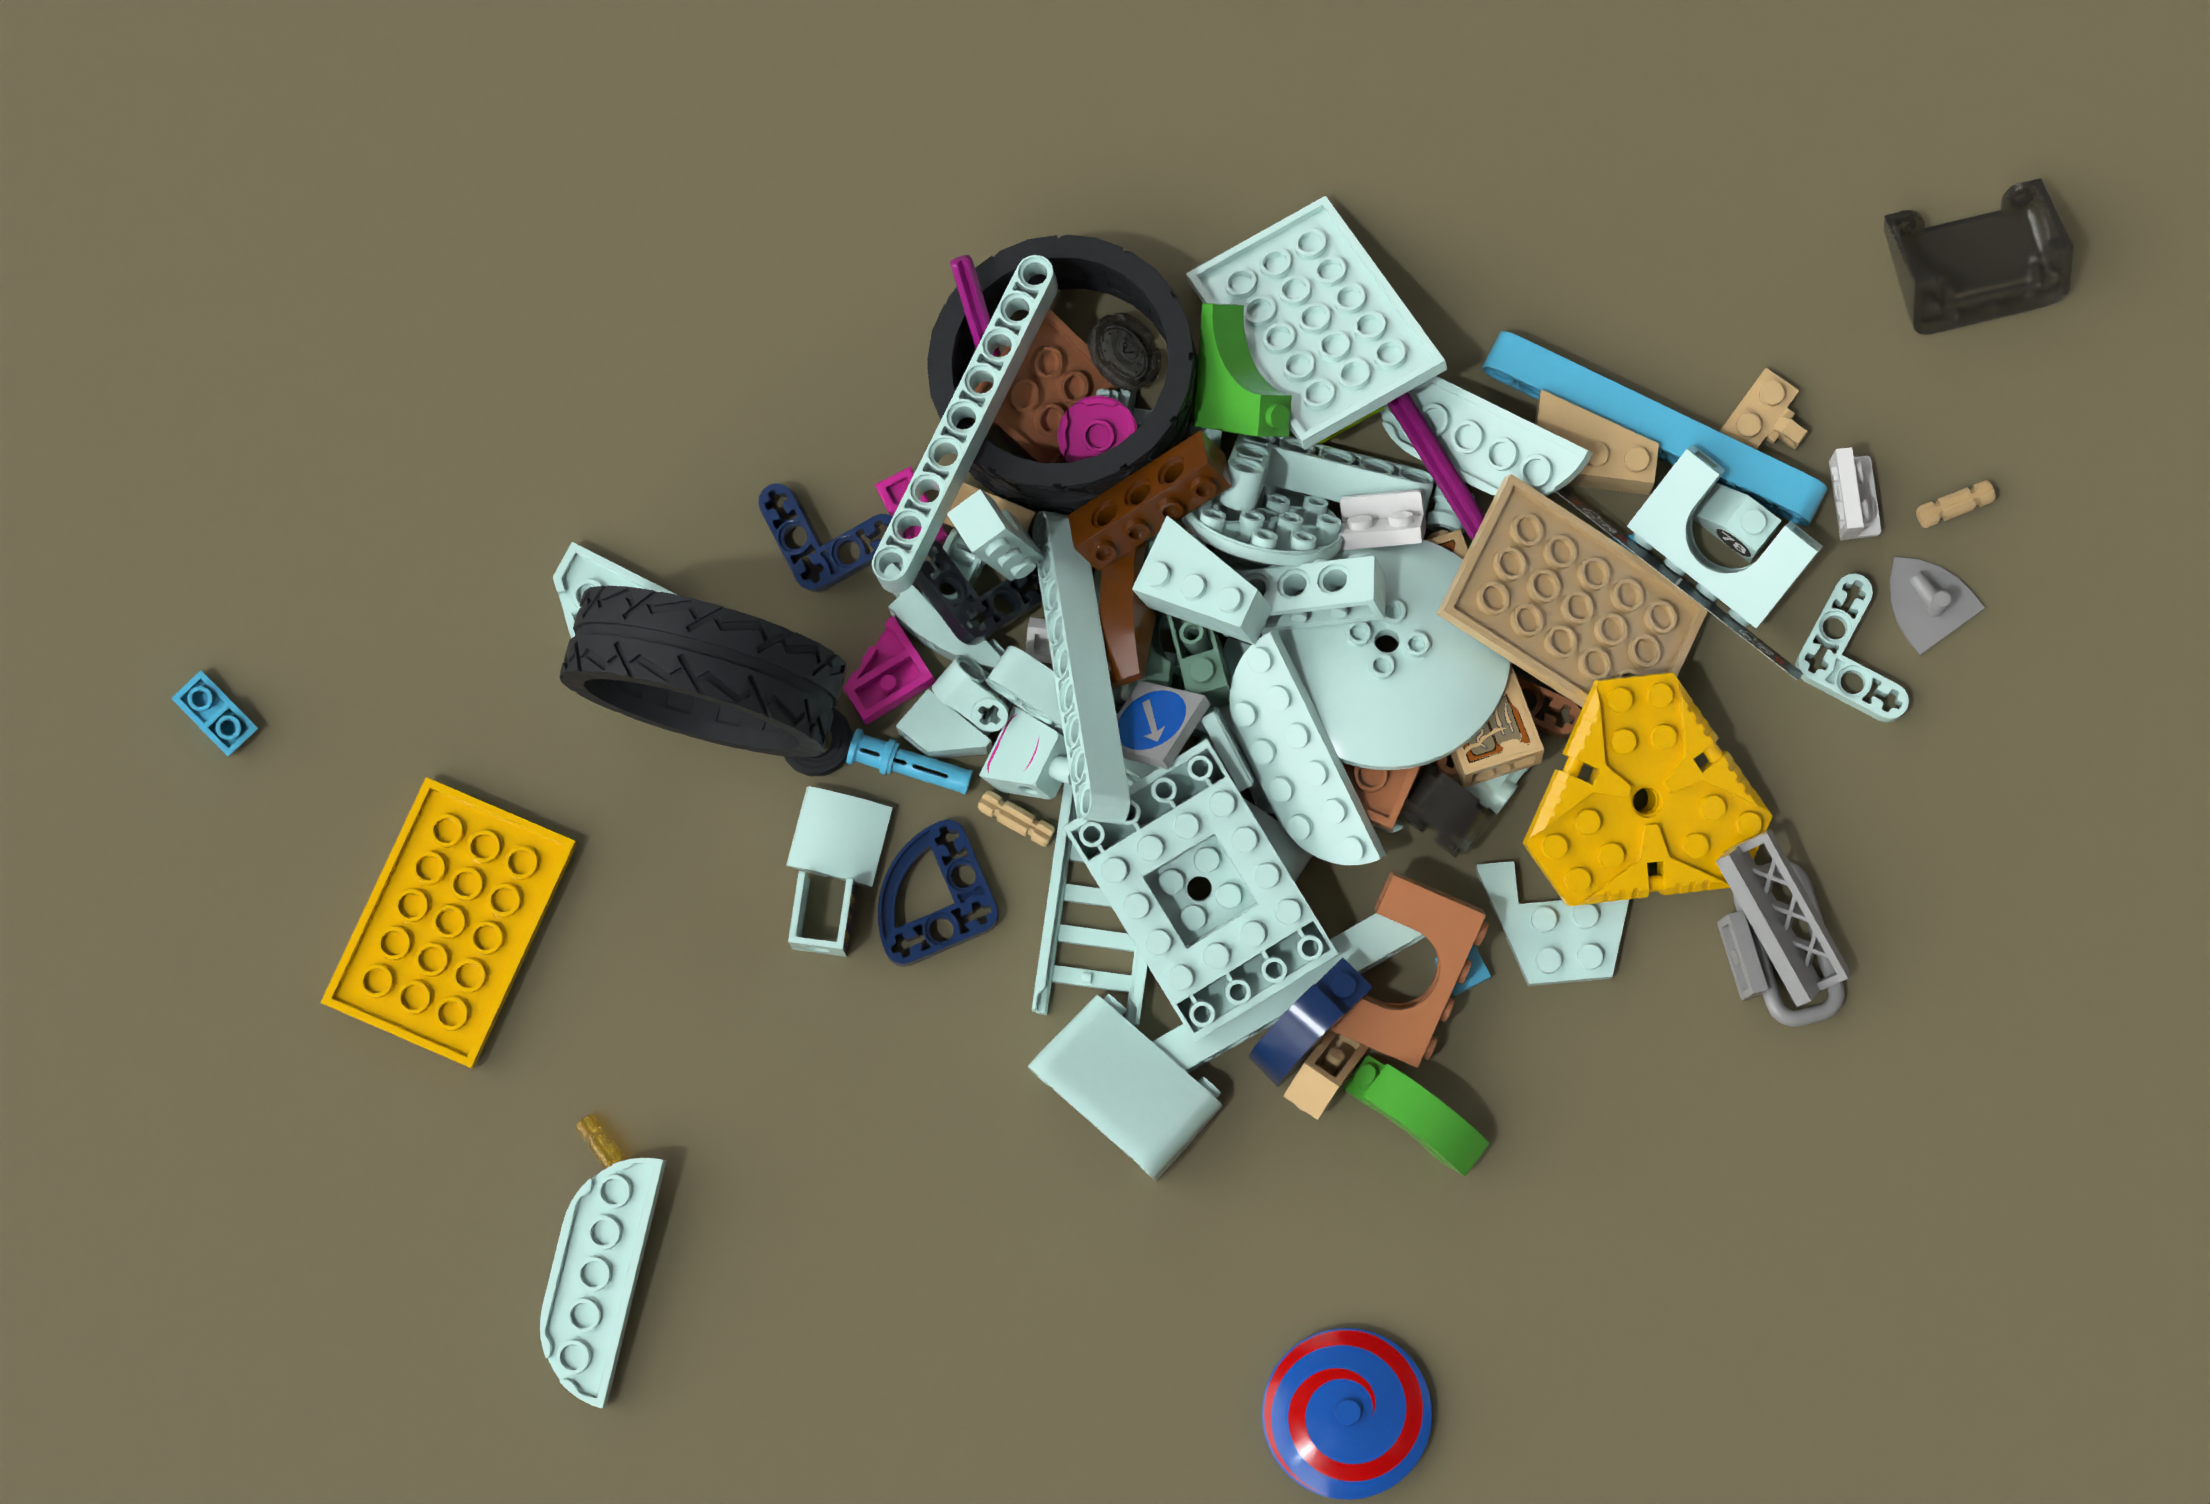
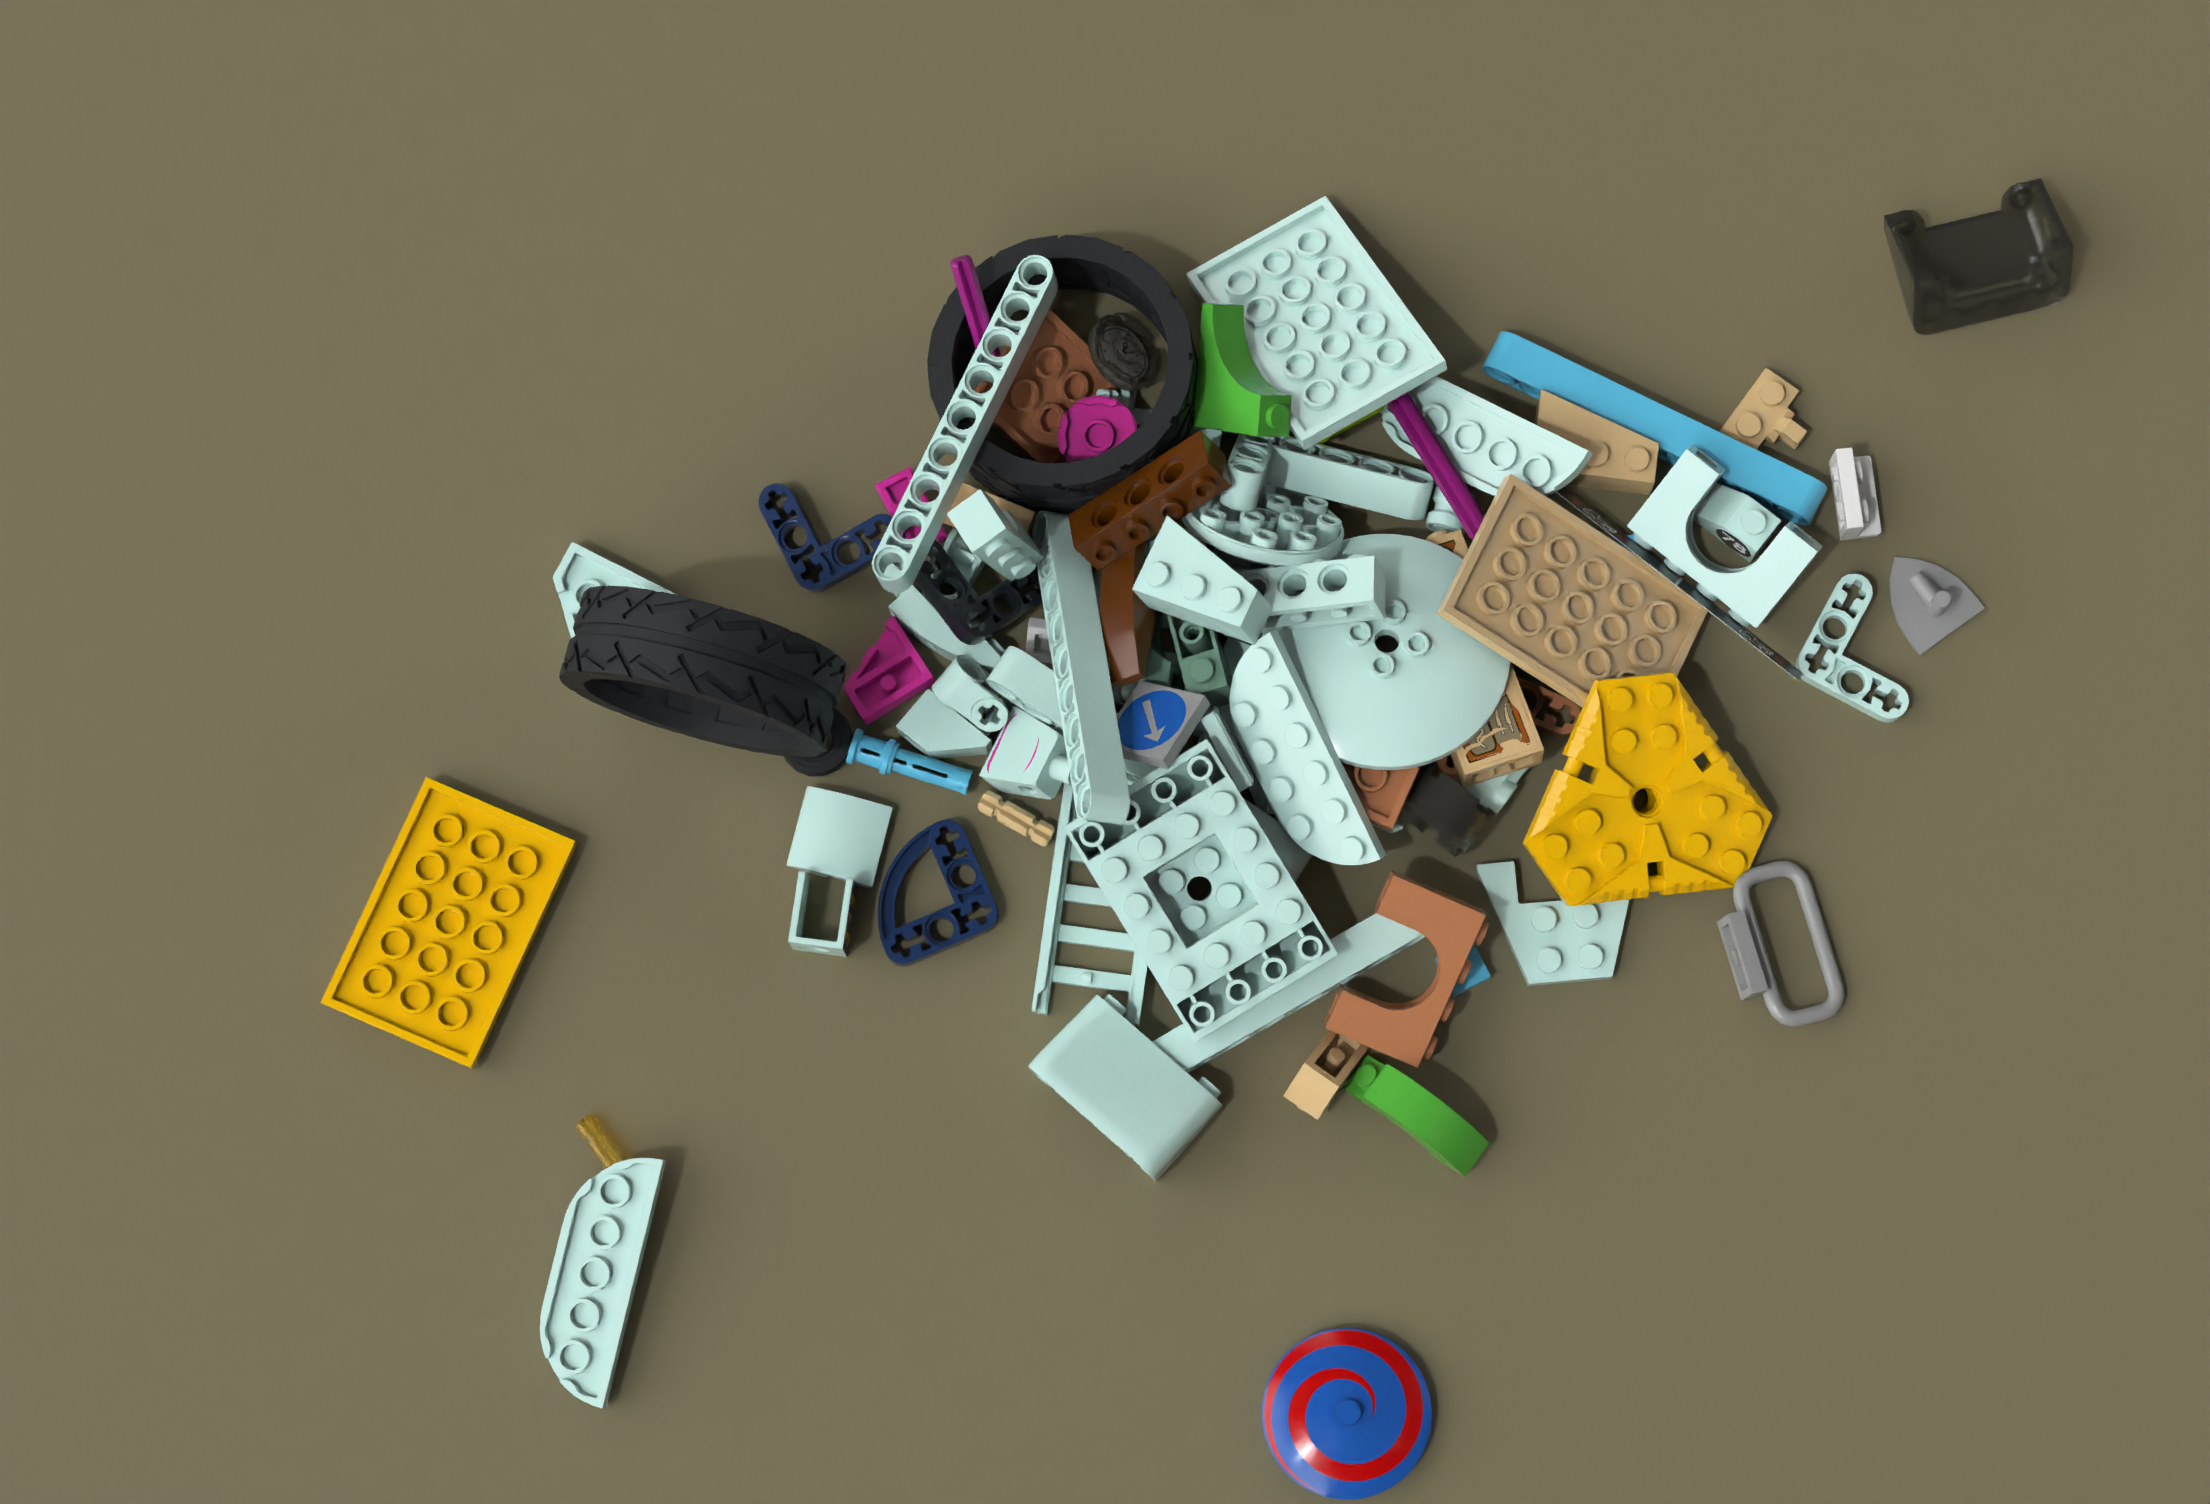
(214, 713): medium azure slope -> none
(1308, 1021): dark blue arch -> none
(1382, 519): white bracket -> none
(1770, 923): light grey fence -> none
(1955, 504): tan axle -> none

